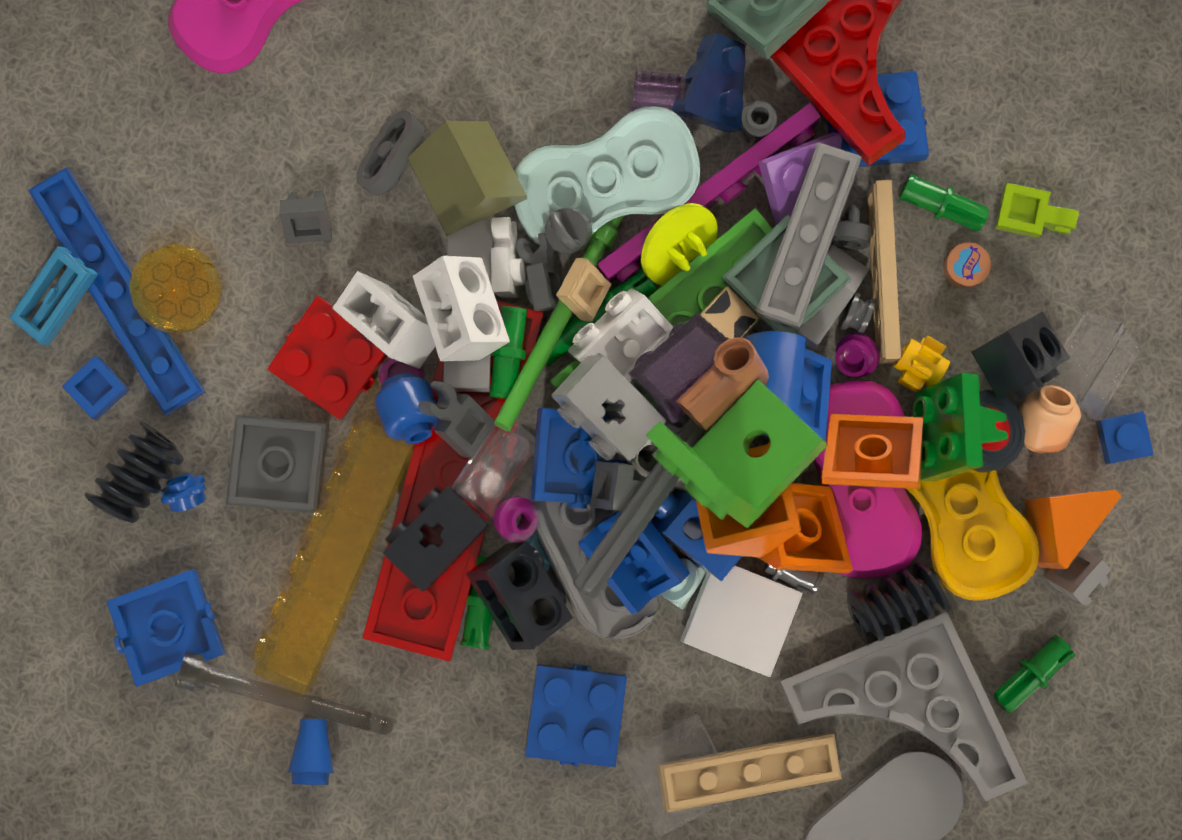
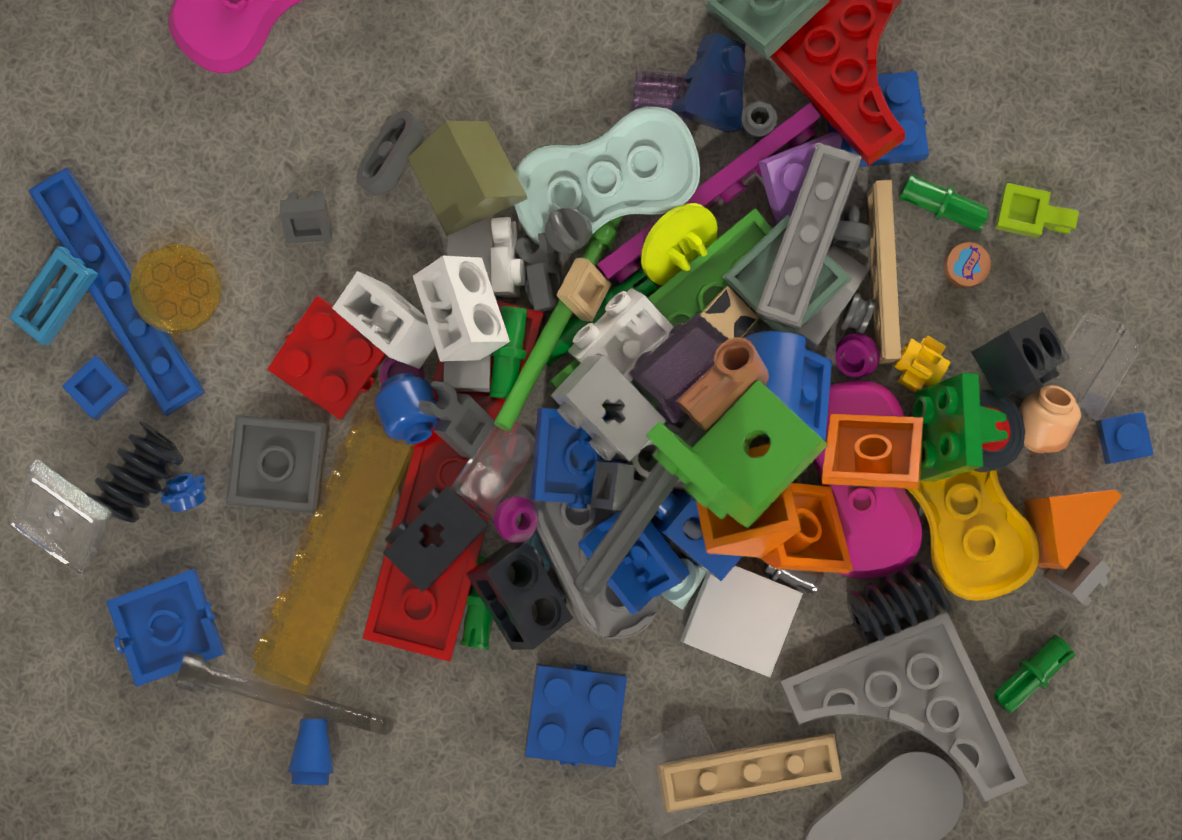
(59, 517): none -> clear plate

